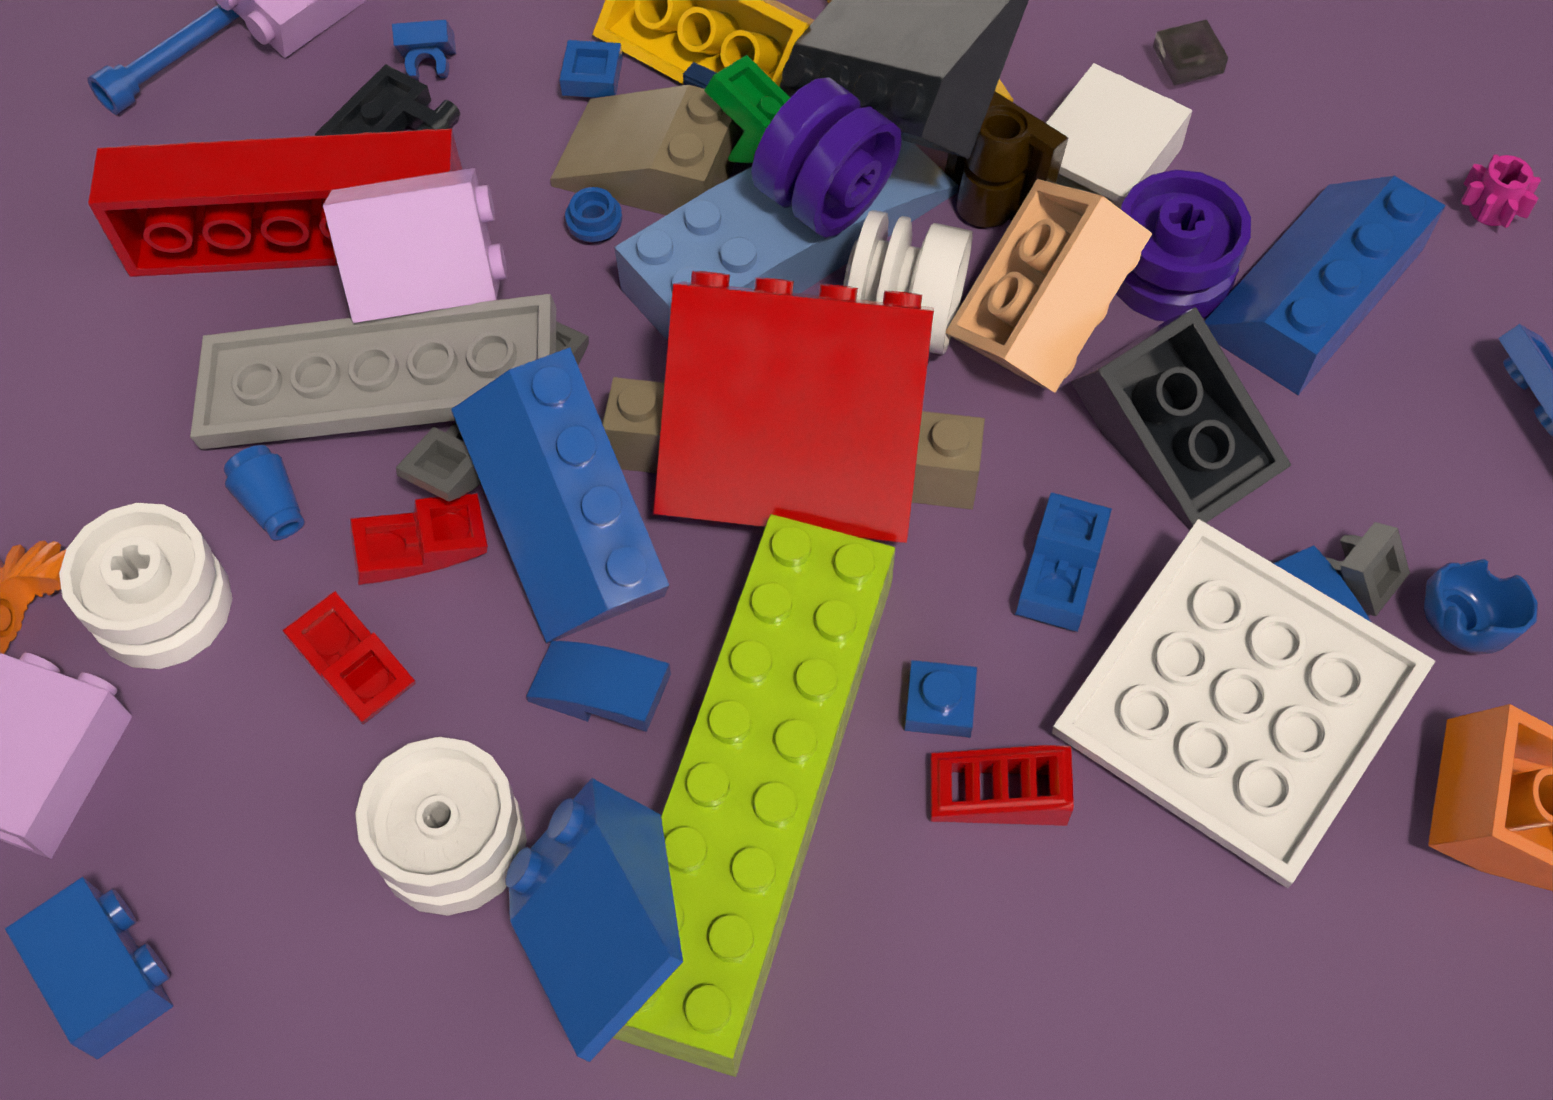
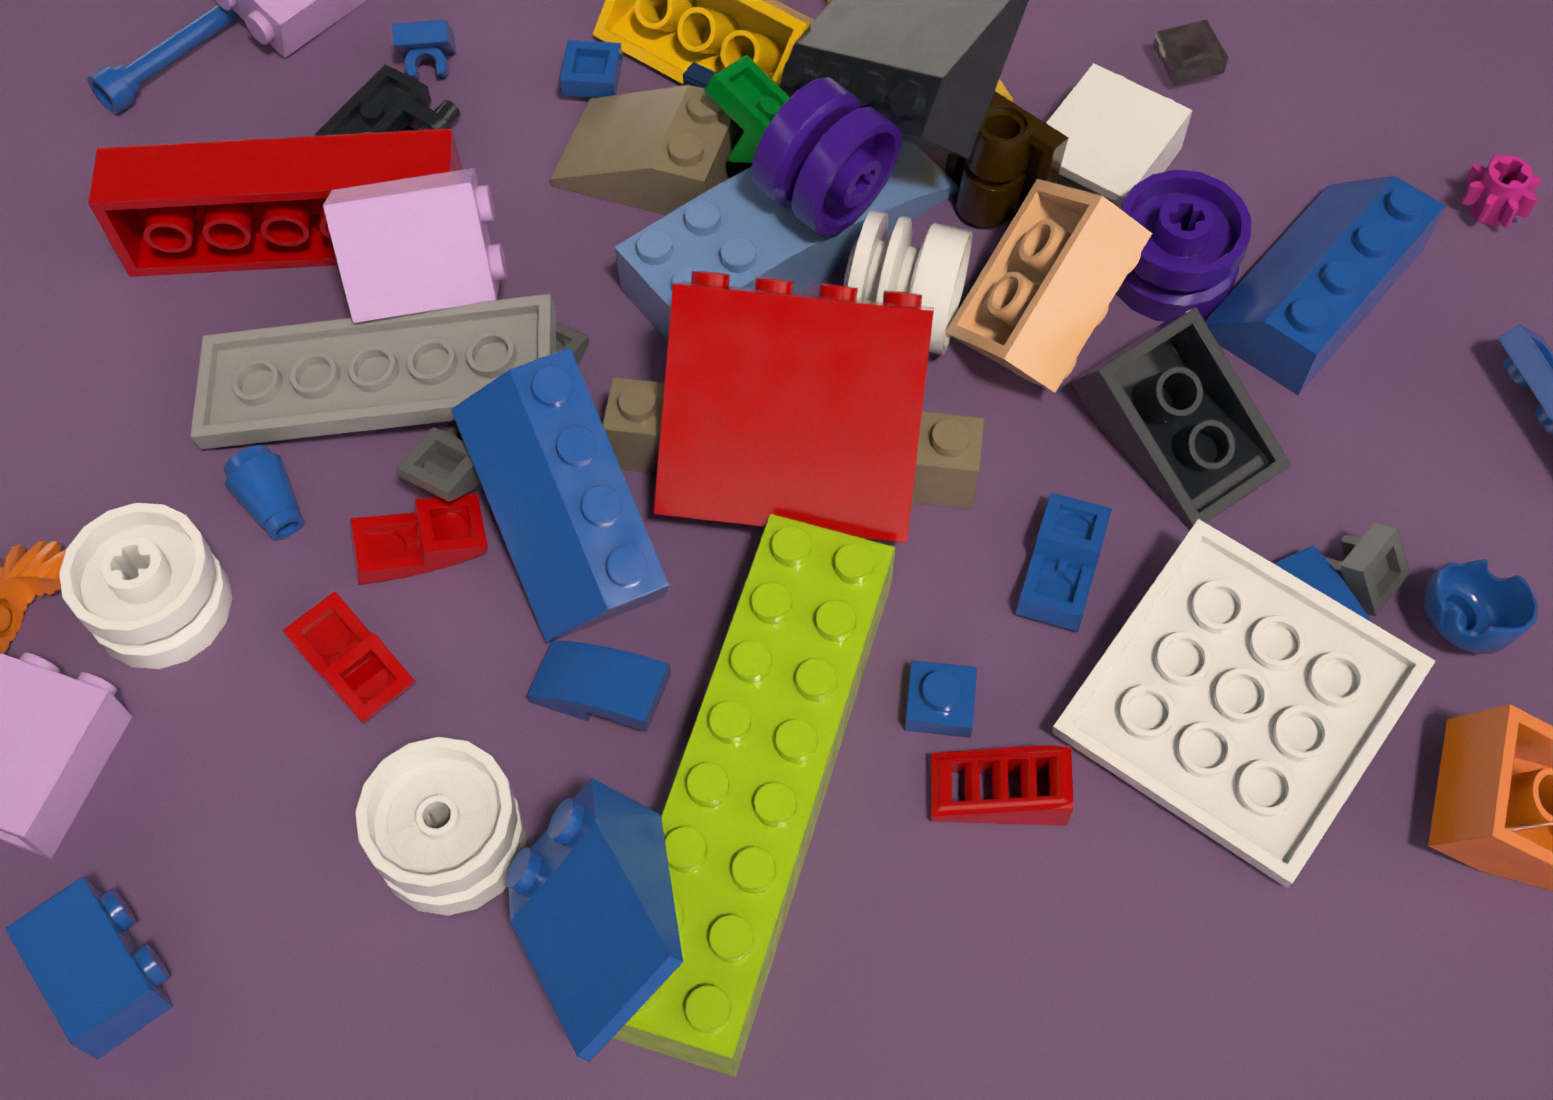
(593, 215): blue plate -> none

